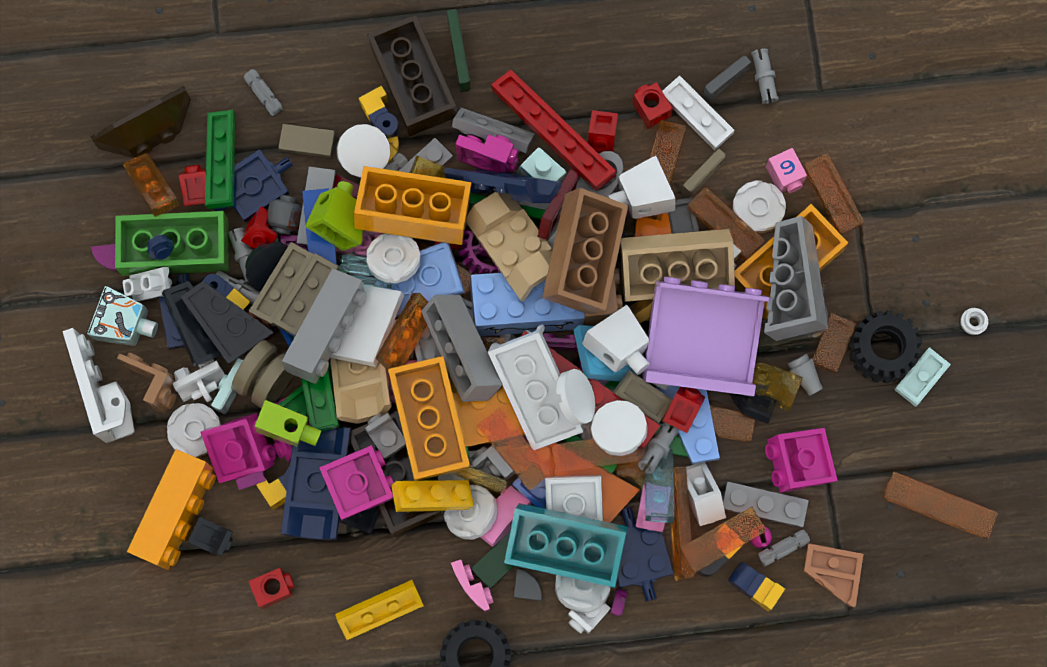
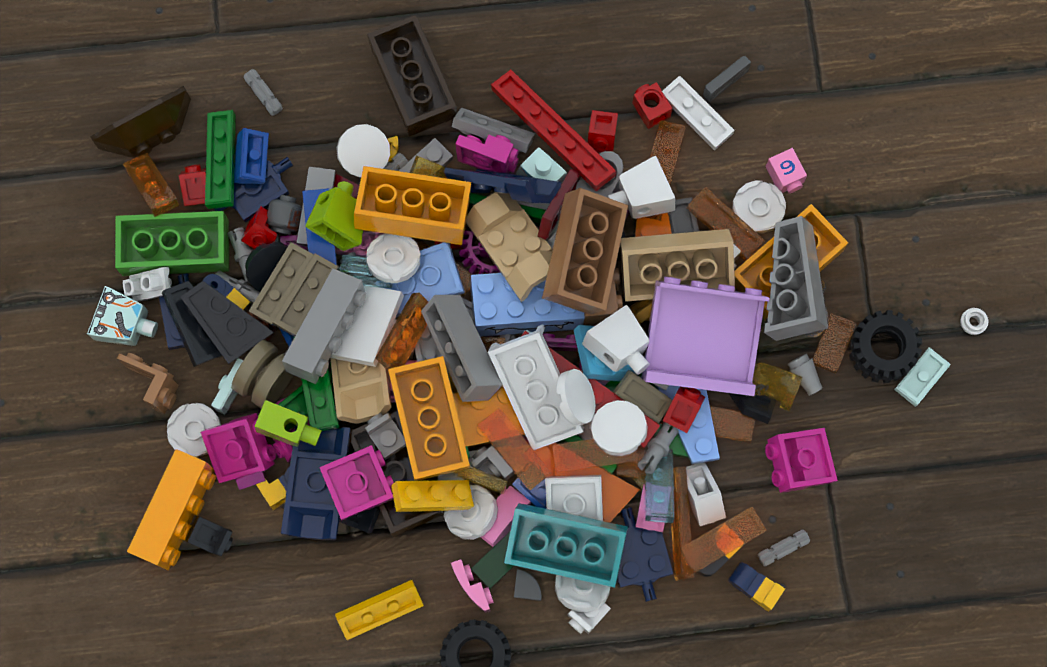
(105, 256): magenta tile -> none
(105, 417): white plate -> none
(160, 247): dark blue plate -> none
(199, 382): white hips -> none
(251, 157): none -> blue slope
(260, 584): red brick -> none
(306, 141): dark tan tile -> none
(377, 114): leg -> none
(458, 49): dark green tile -> none
(618, 603): magenta tile -> none
(694, 183): dark tan tile -> none
(756, 542): dark pink hinge -> none
(764, 76): light grey pin -> none
(767, 504): light grey plate -> none
(833, 194): clear orange plate -> none
(835, 571): nougat wing -> none
(940, 505): clear orange tile -> none

